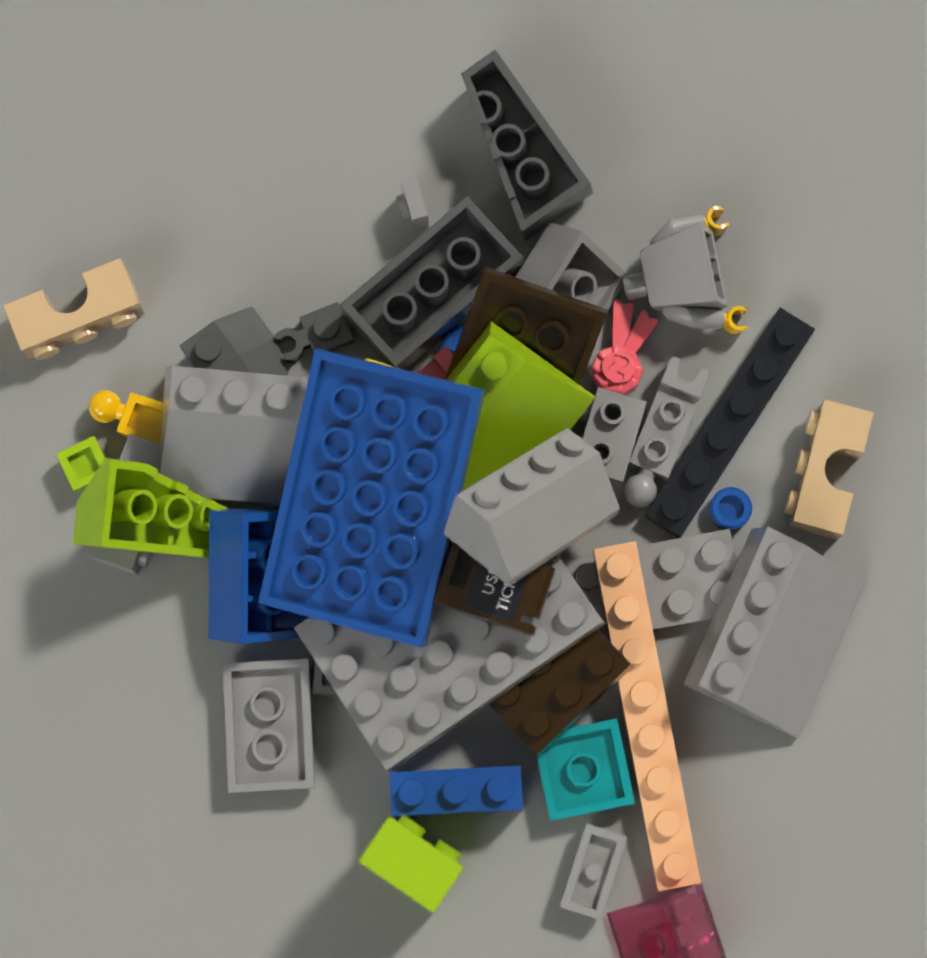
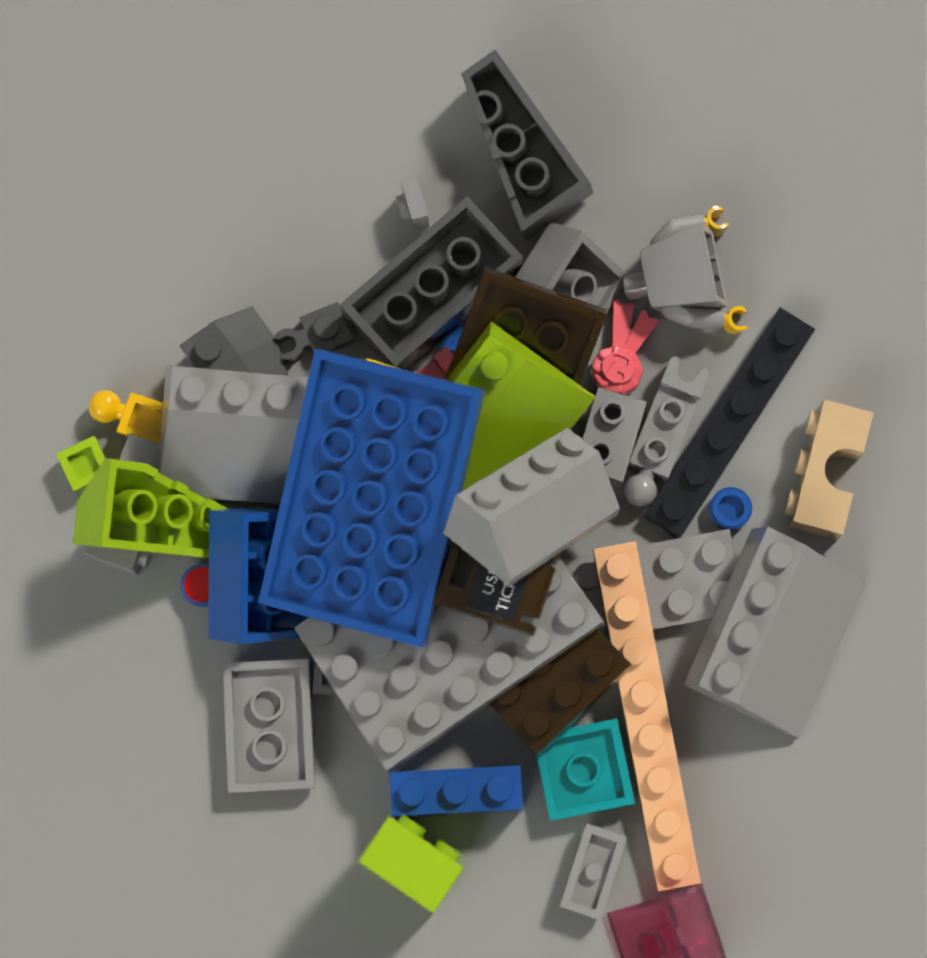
(108, 303): tan arch -> none
(196, 585): none -> red tile

